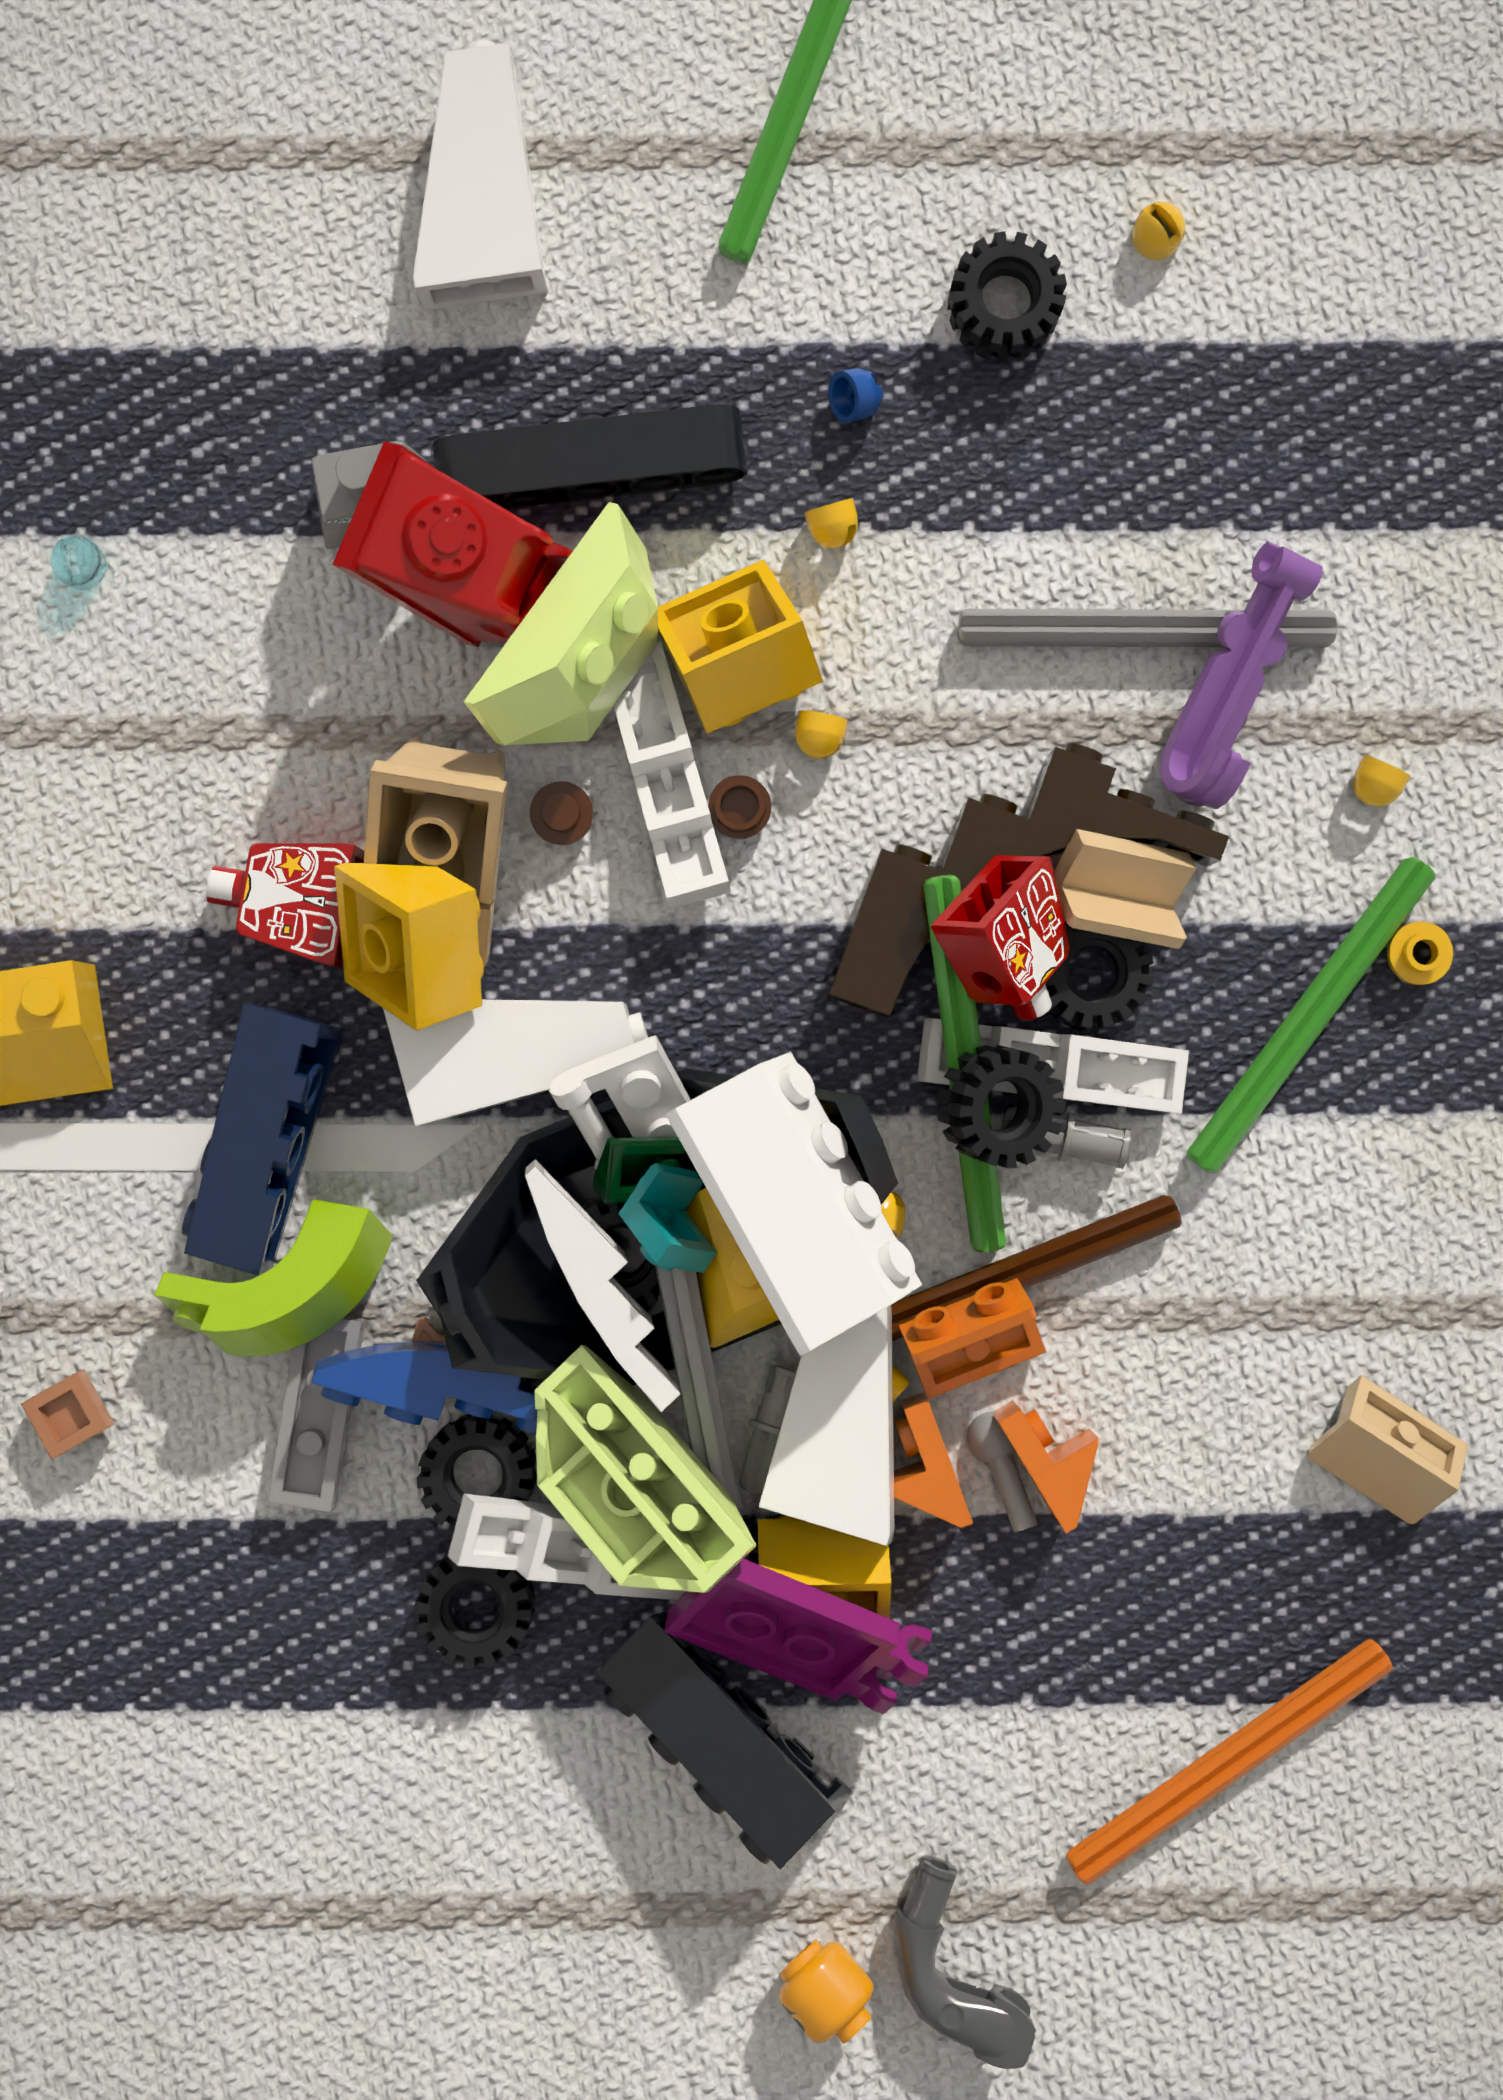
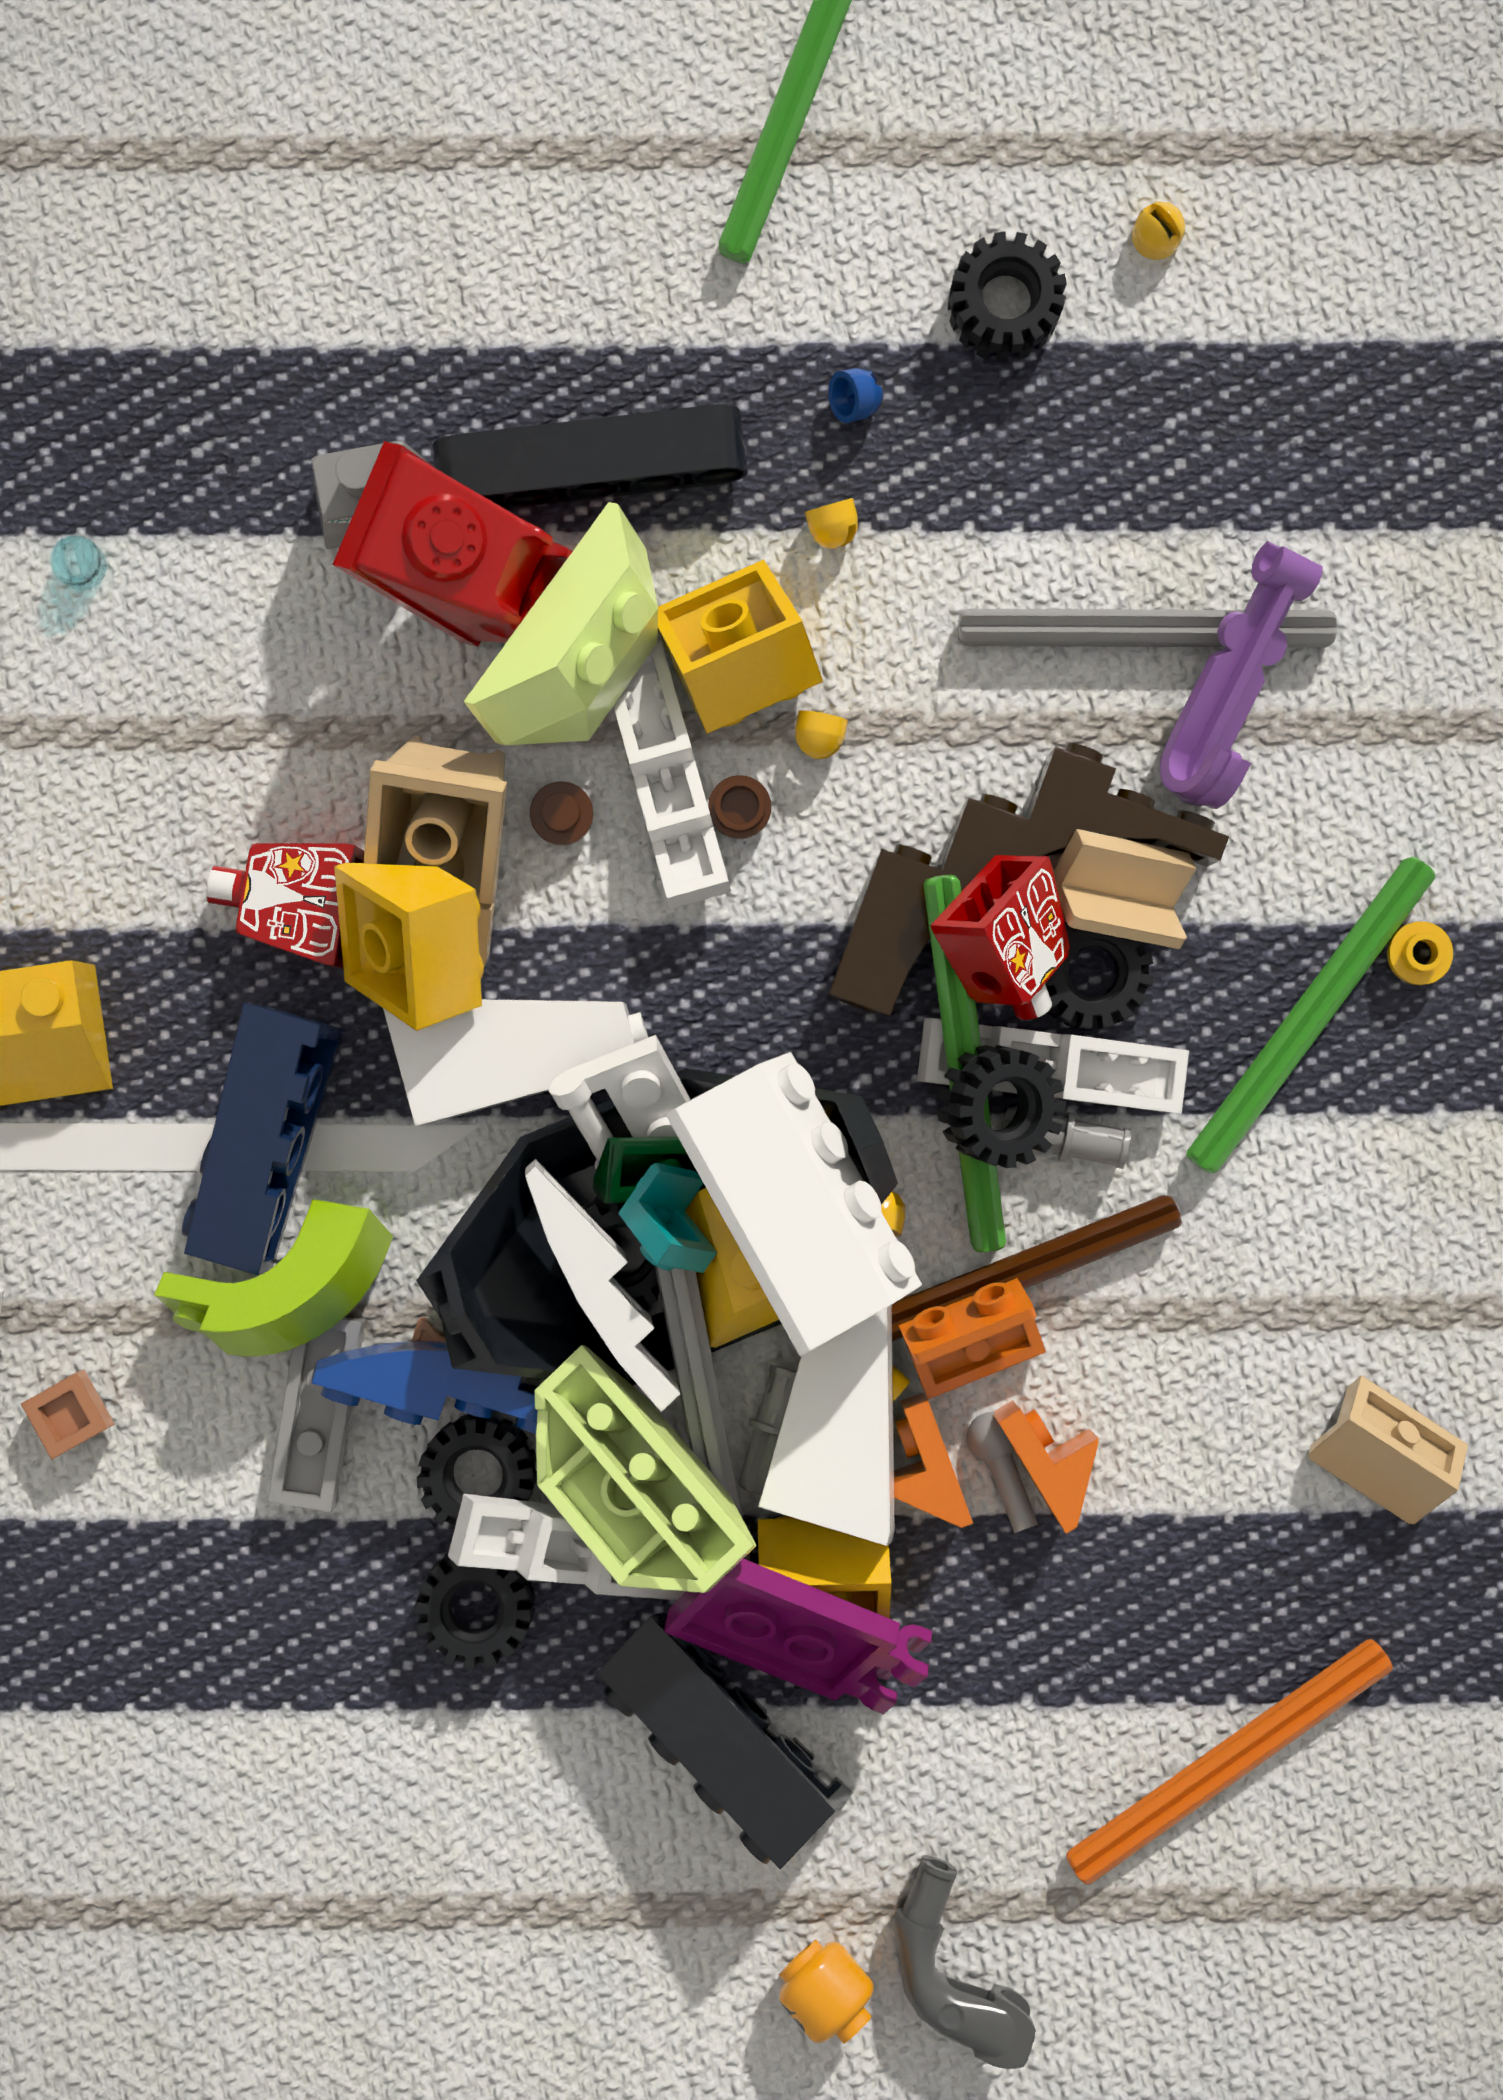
(479, 198): white slope -> none
(1378, 782): yellow hinge -> none

